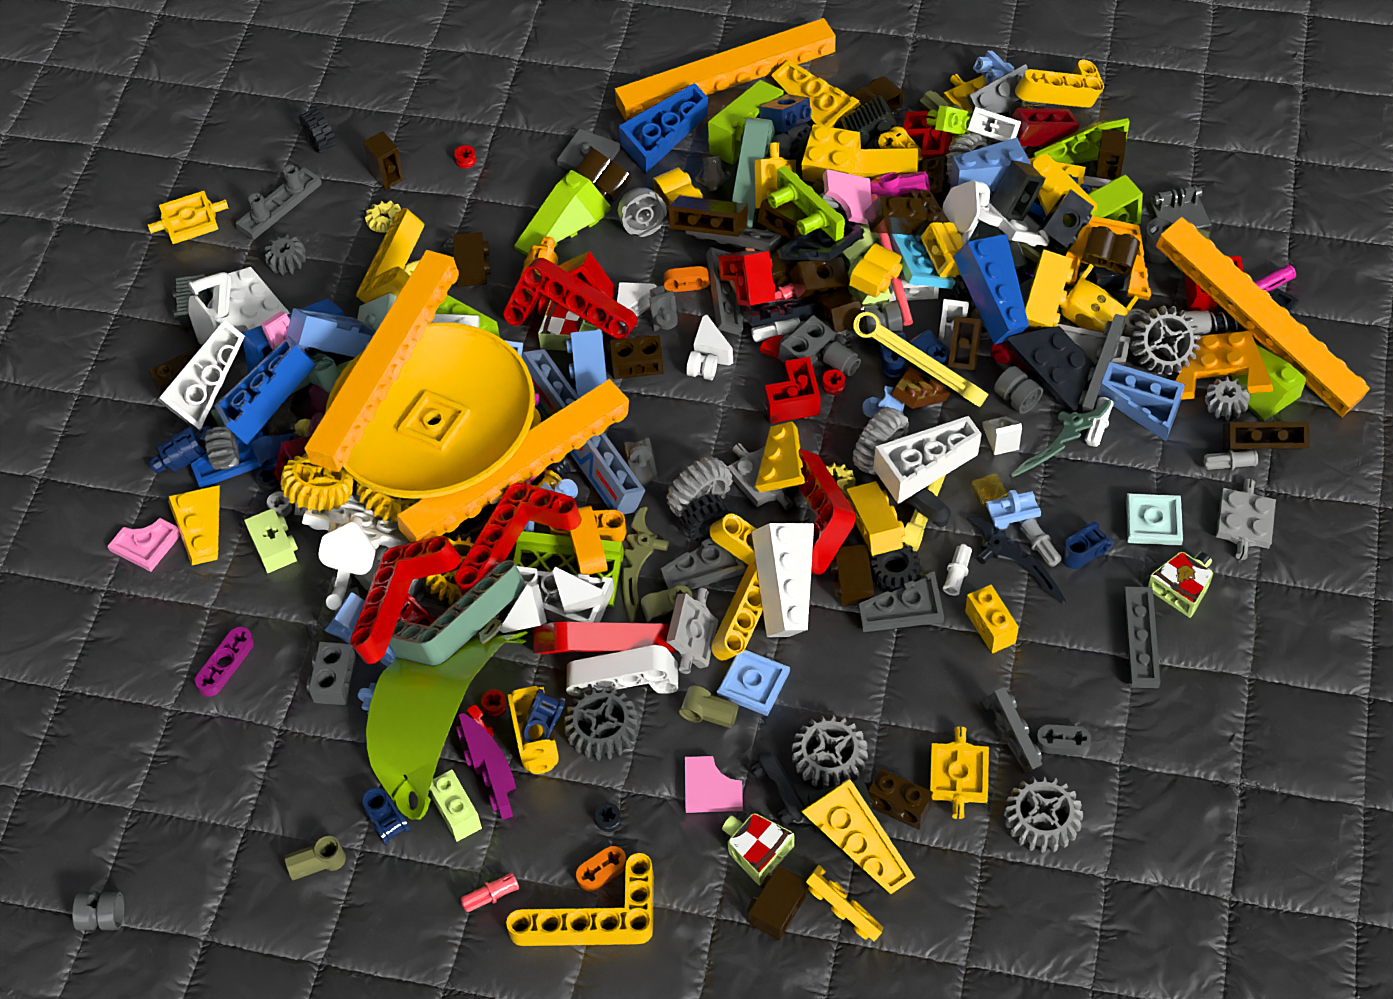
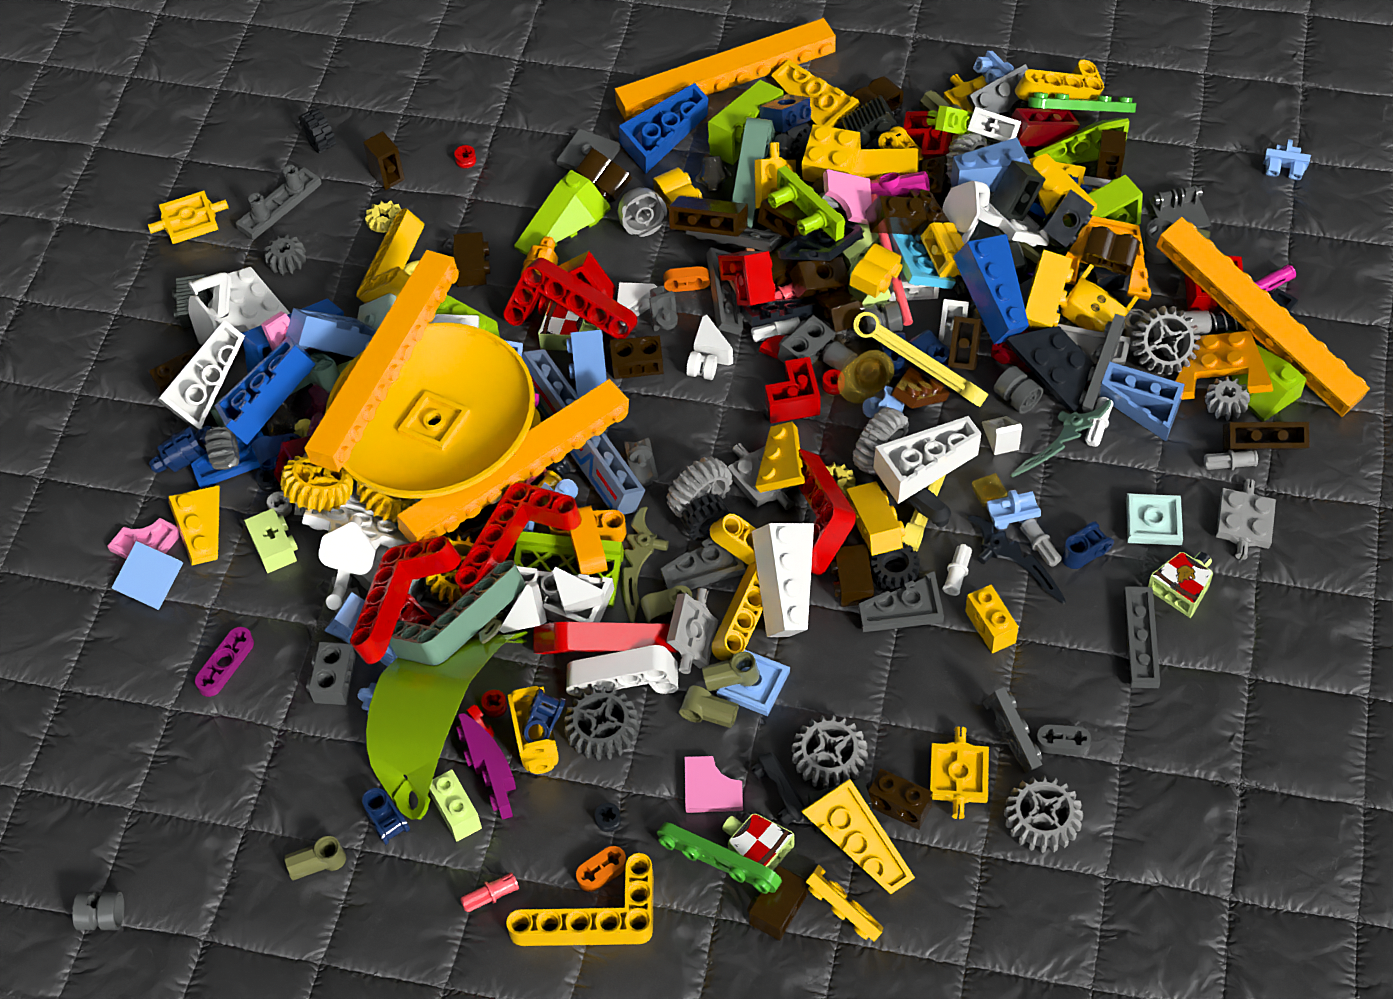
(147, 575): none -> light blue tile
(730, 673): none -> olive piece
(736, 865): none -> bright green piece
(865, 376): none -> clear yellow piece
(1062, 101): none -> piece
(1286, 157): none -> light blue hips

